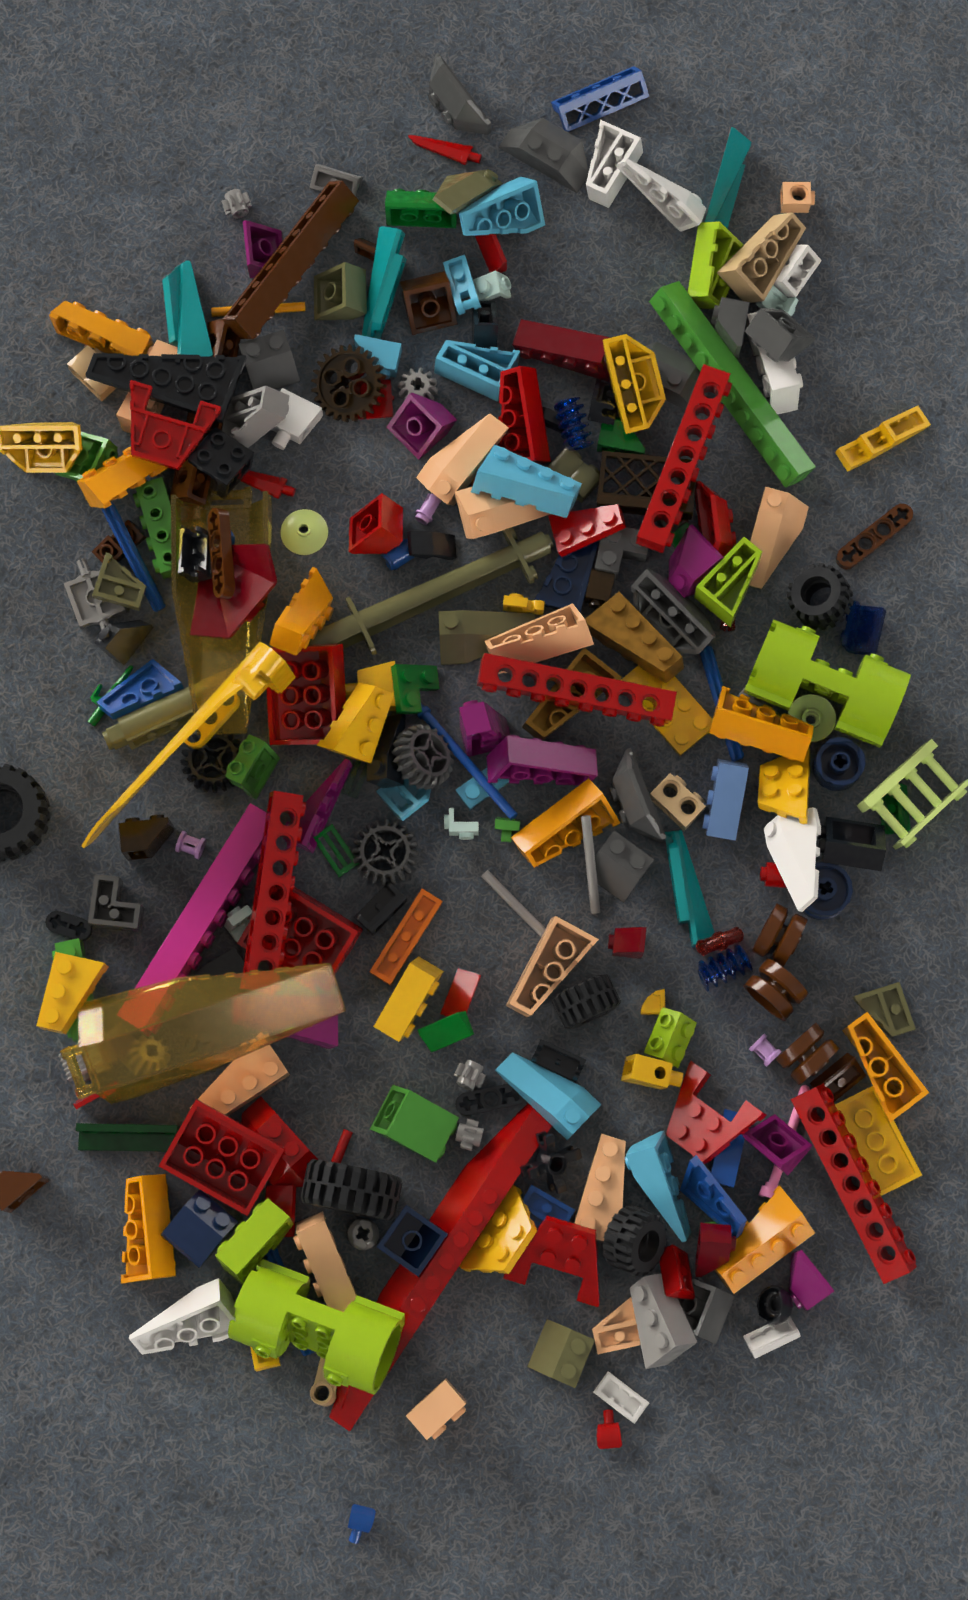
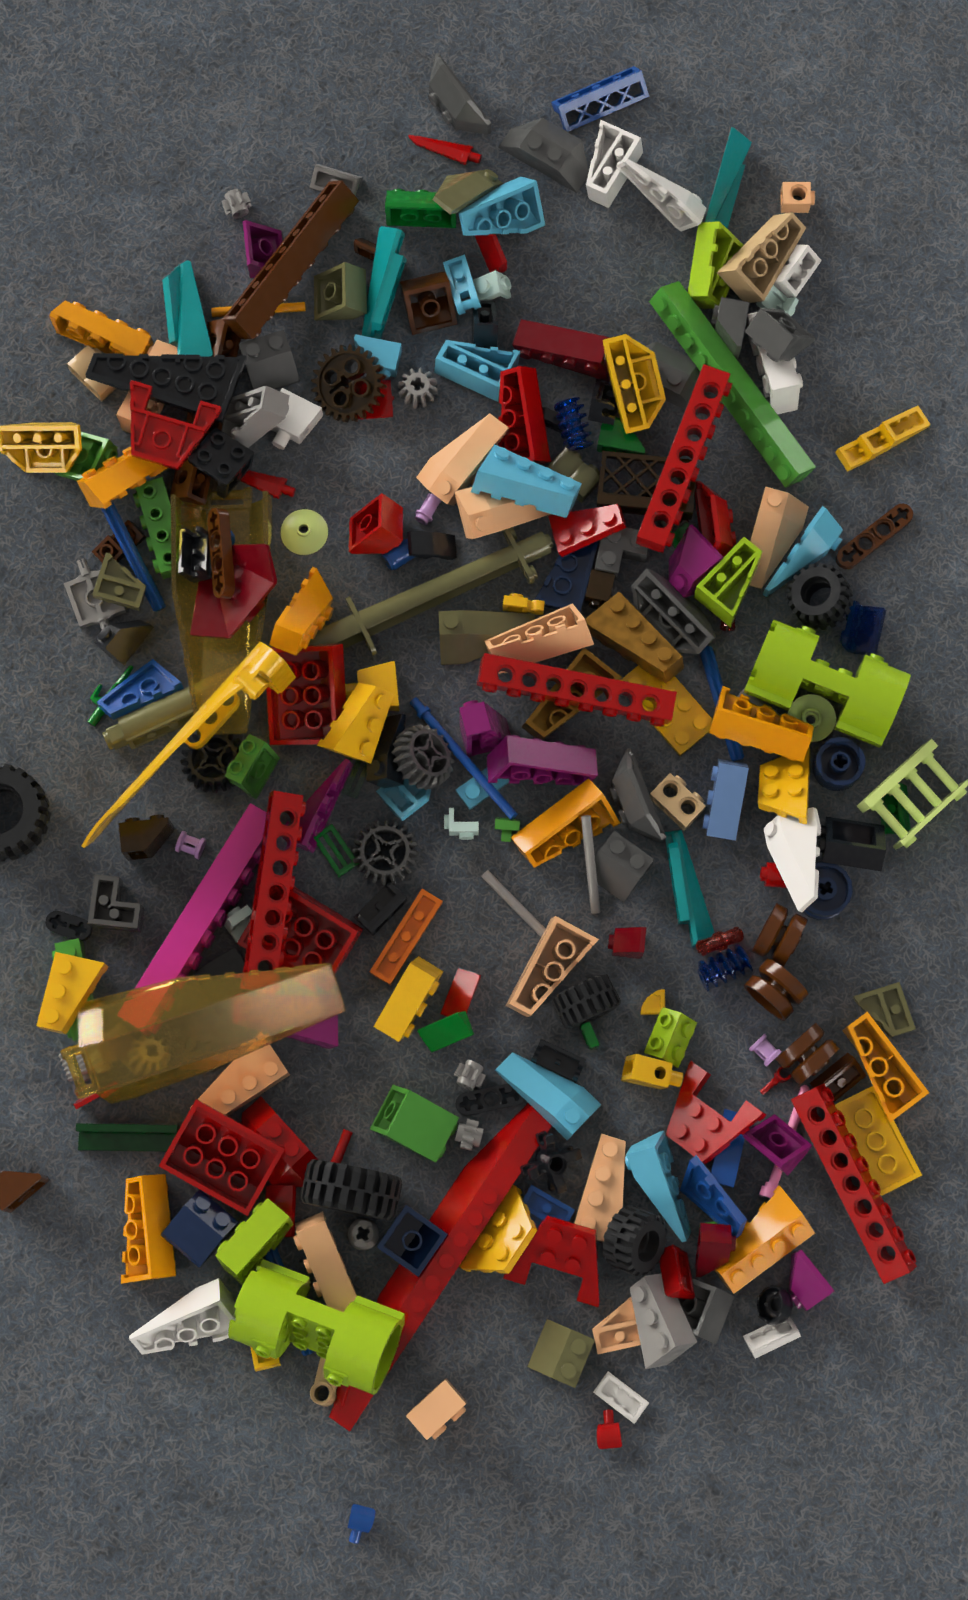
(407, 684): green plate -> none
(420, 424): magenta slope -> none
(589, 1036): none -> green tile
(774, 1081): none -> red hand
(819, 537): none -> medium azure wedge

